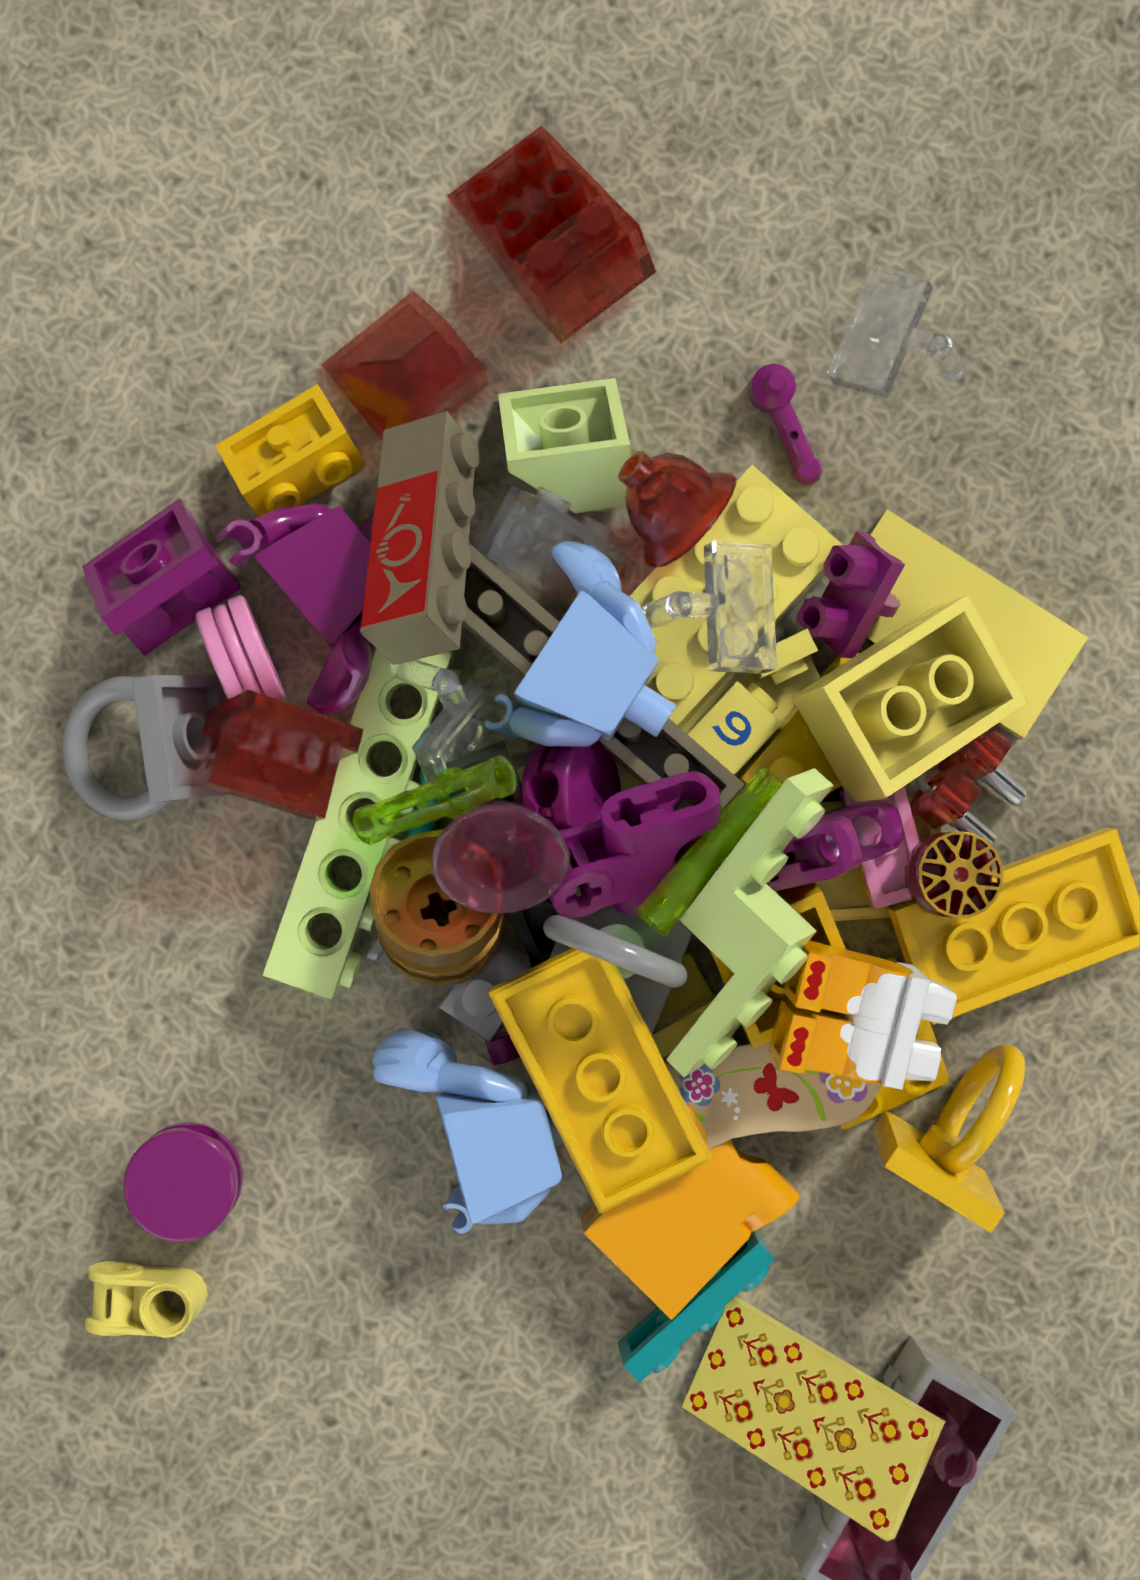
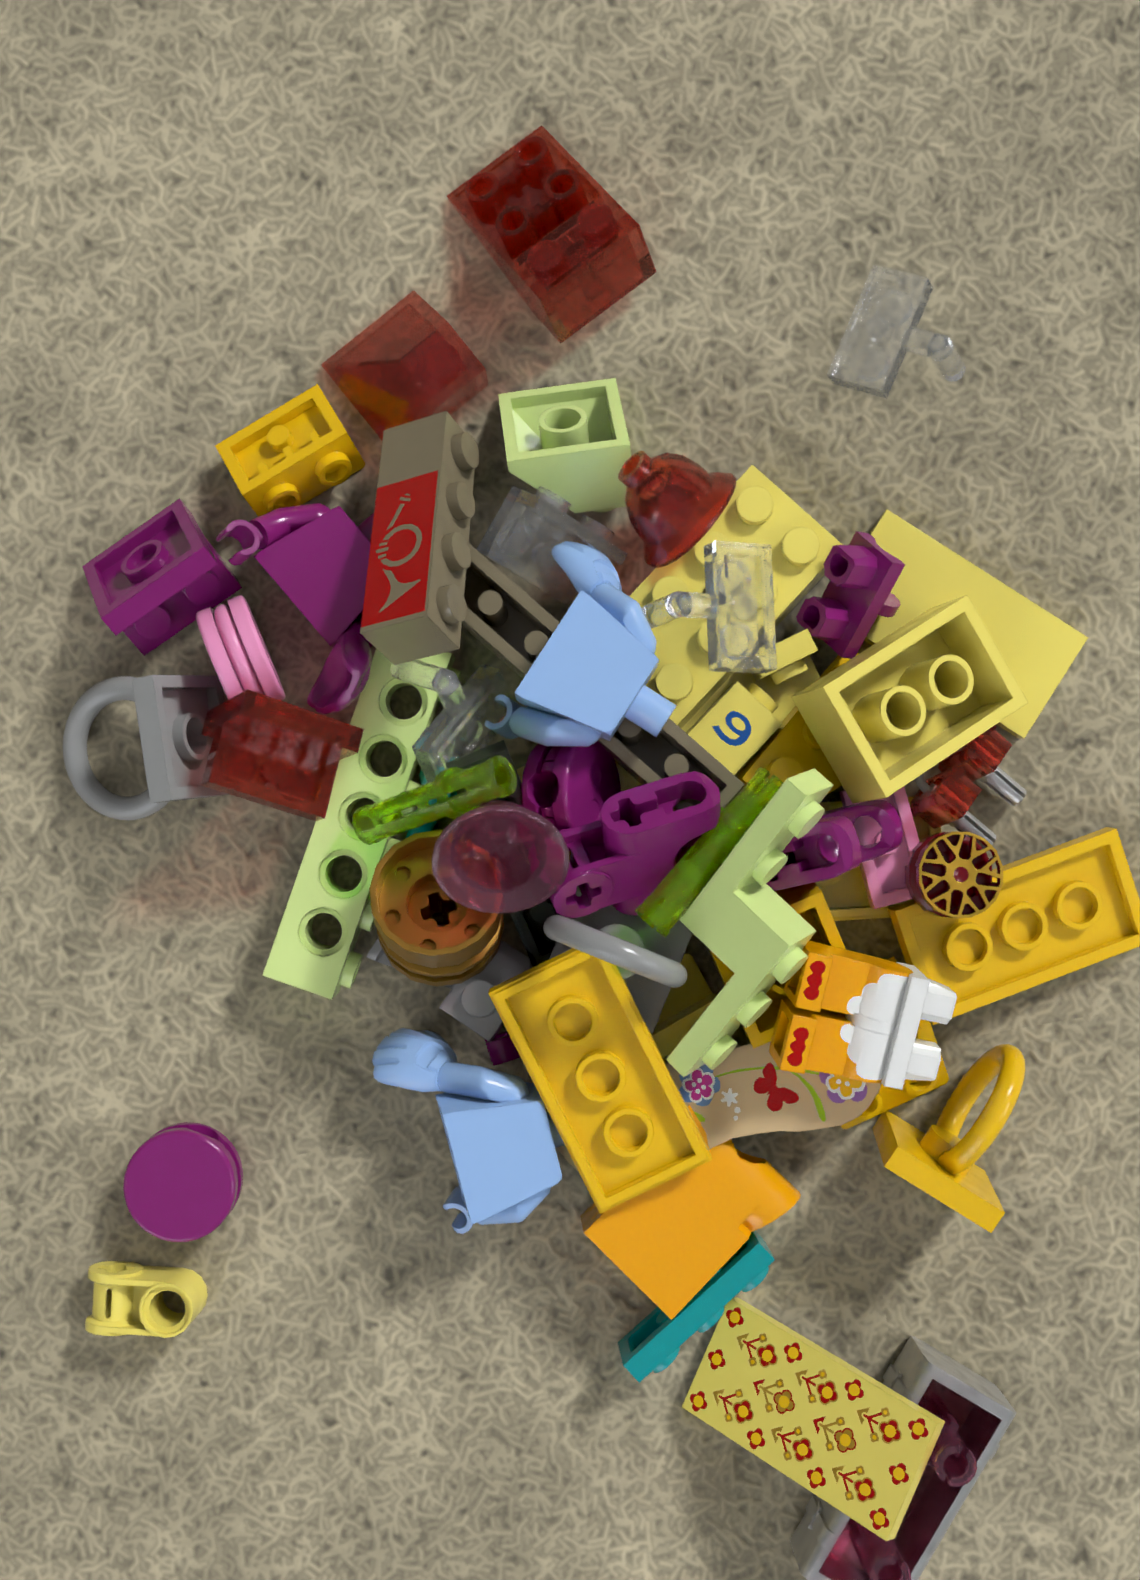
(771, 393): magenta piece -> none

